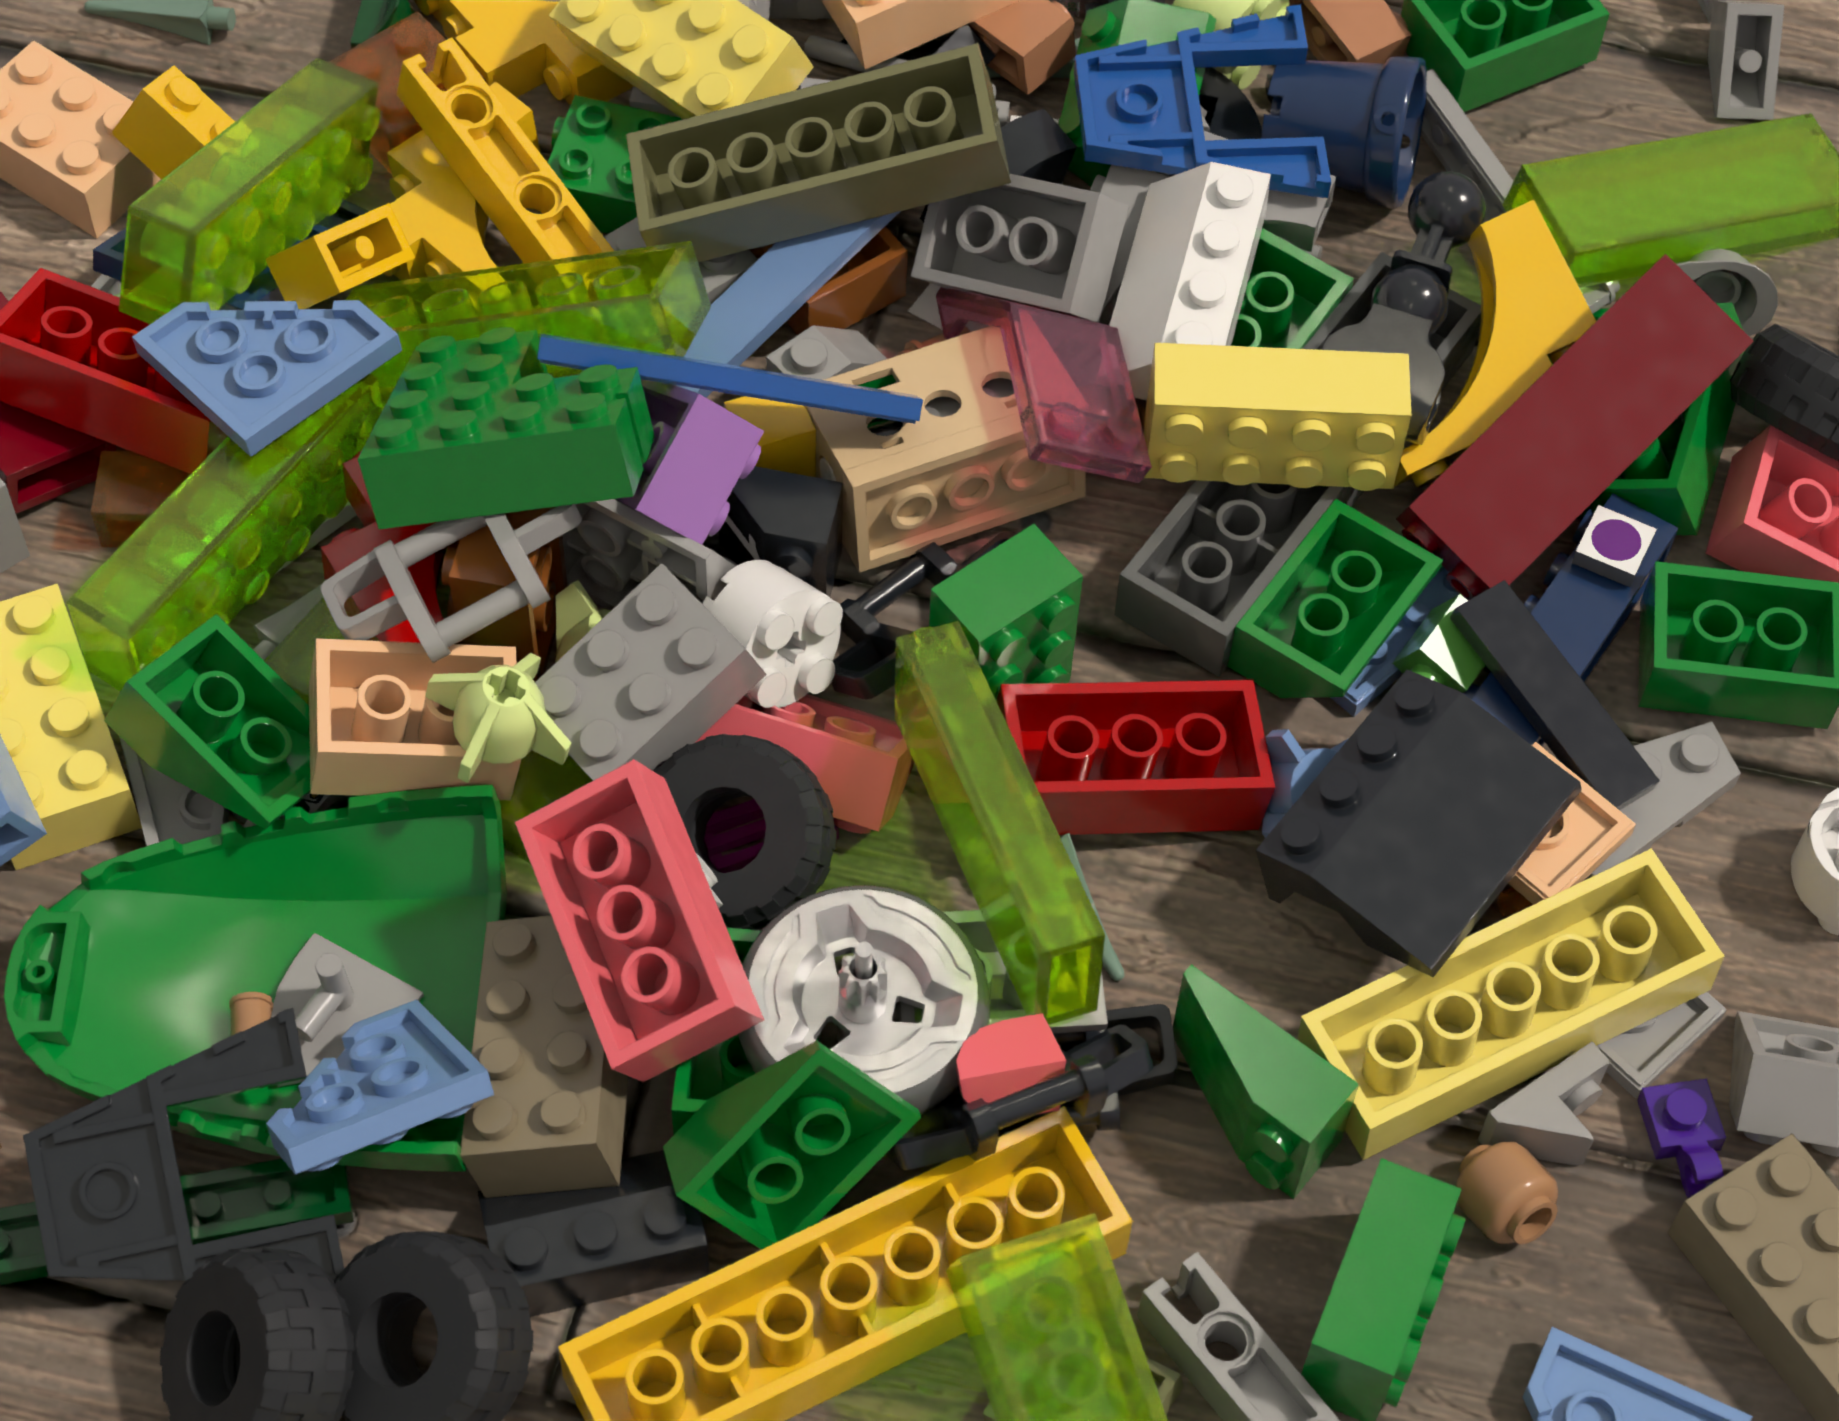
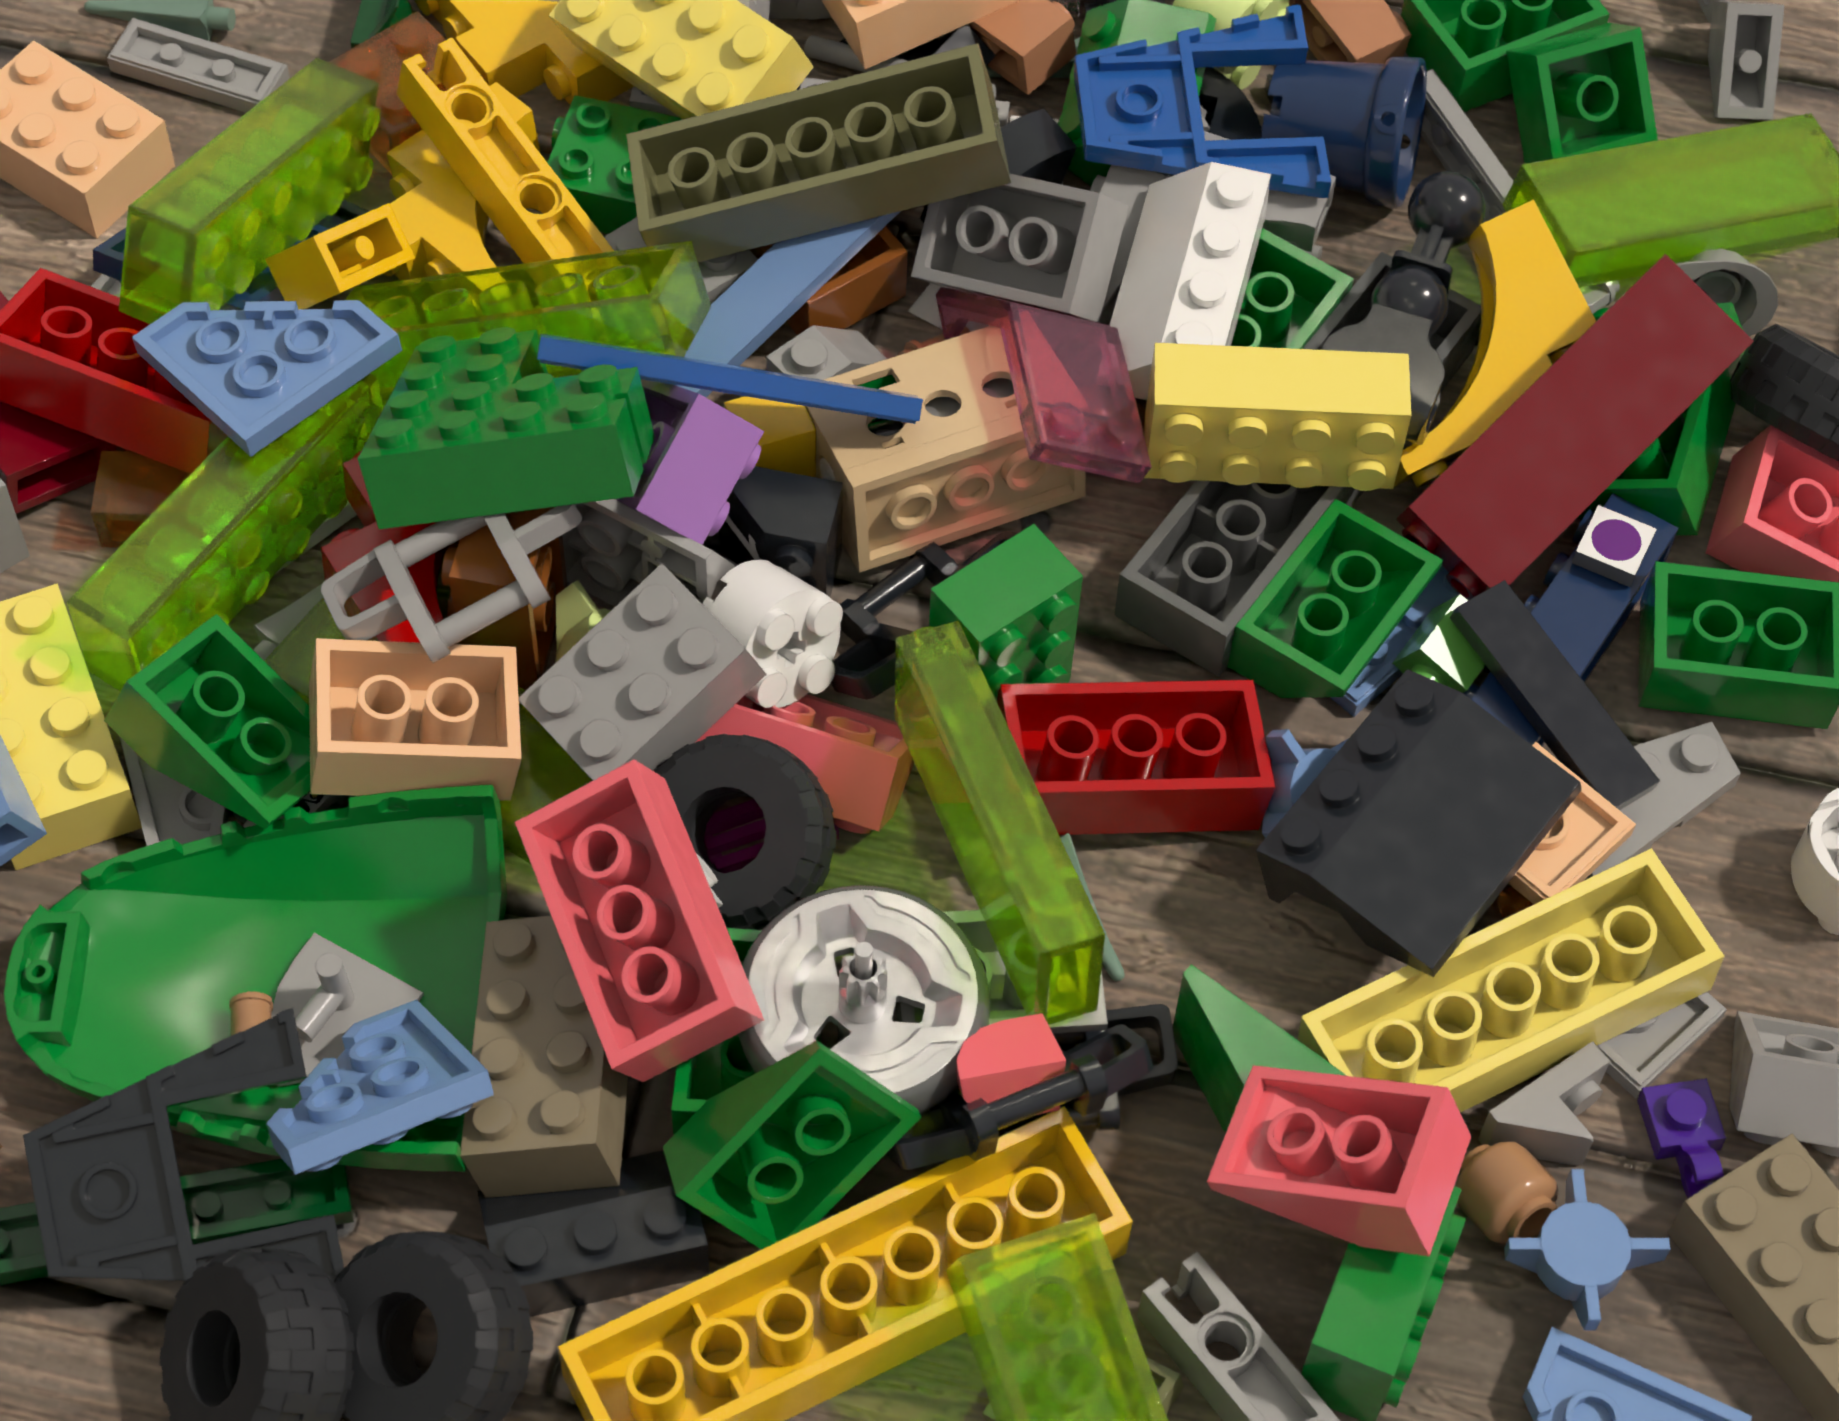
(170, 122): yellow brick -> none
(195, 66): none -> light grey tile
(498, 715): yellowish green piece -> none
(1345, 1155): none -> coral slope
(1582, 92): none -> green brick
(1583, 1251): none -> medium blue piece

